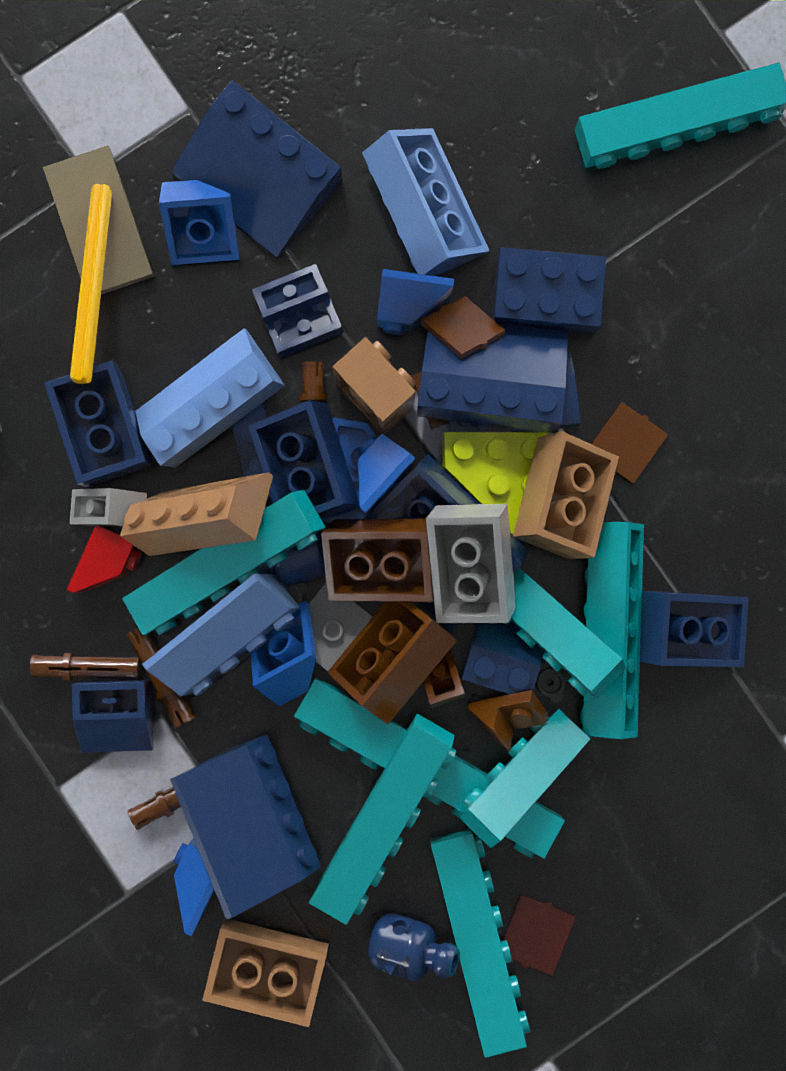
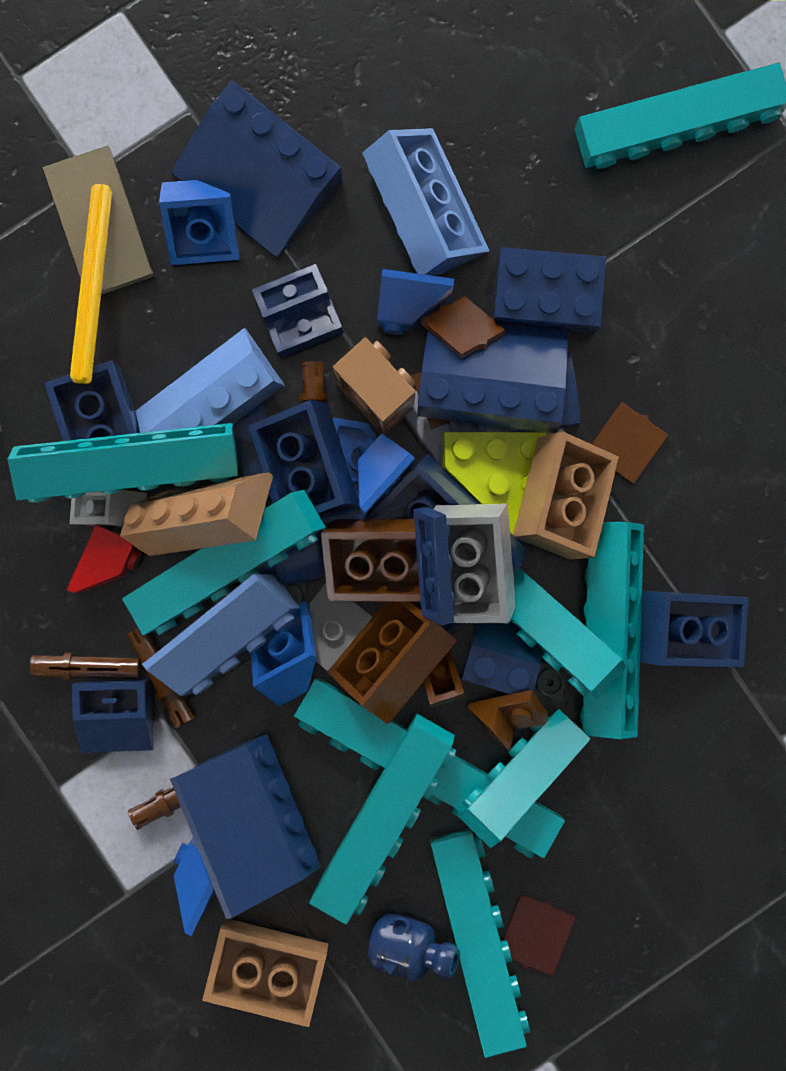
(123, 462): none -> teal brick
(434, 565): none -> dark blue plate

